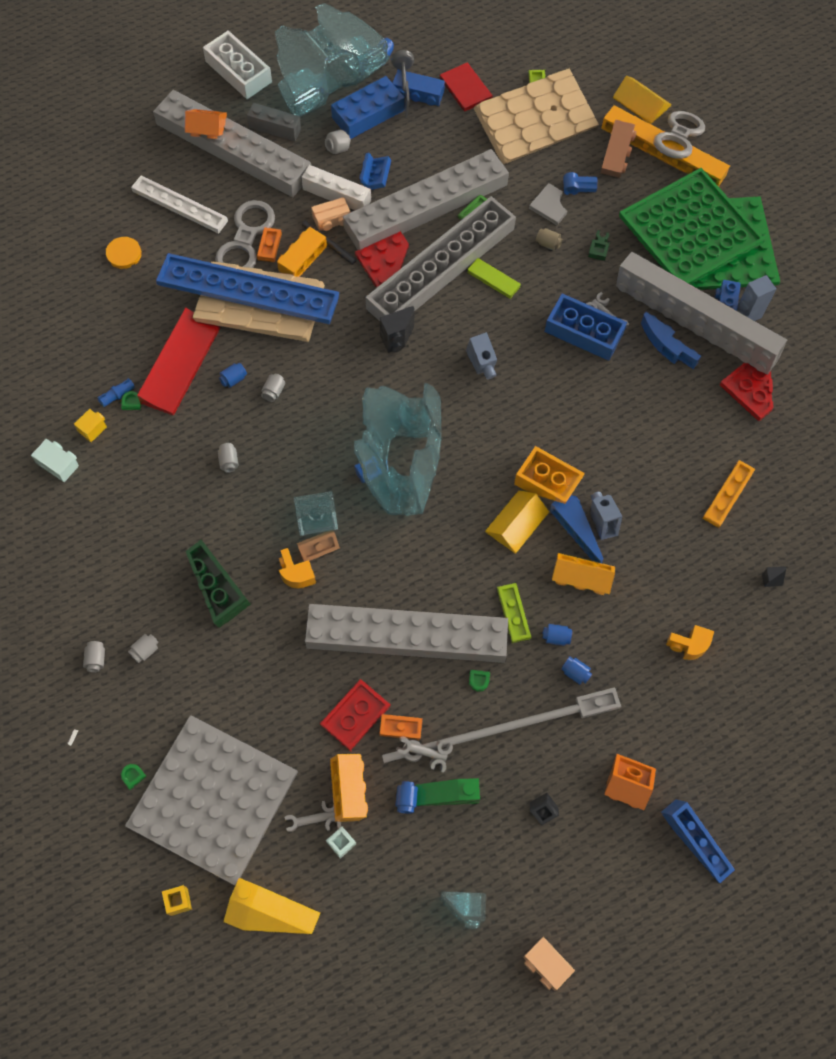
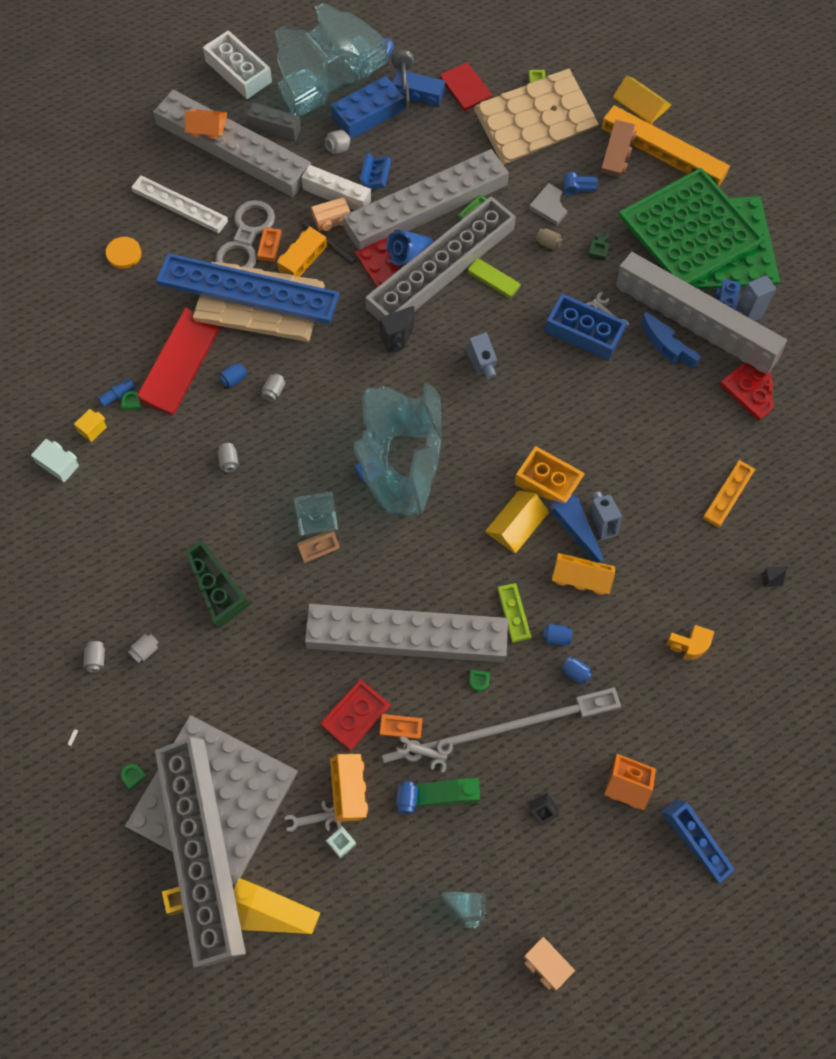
(199, 853): none -> light grey brick
(296, 575): light orange brick -> none
(405, 246): none -> blue cone
(679, 134): light grey bar -> none

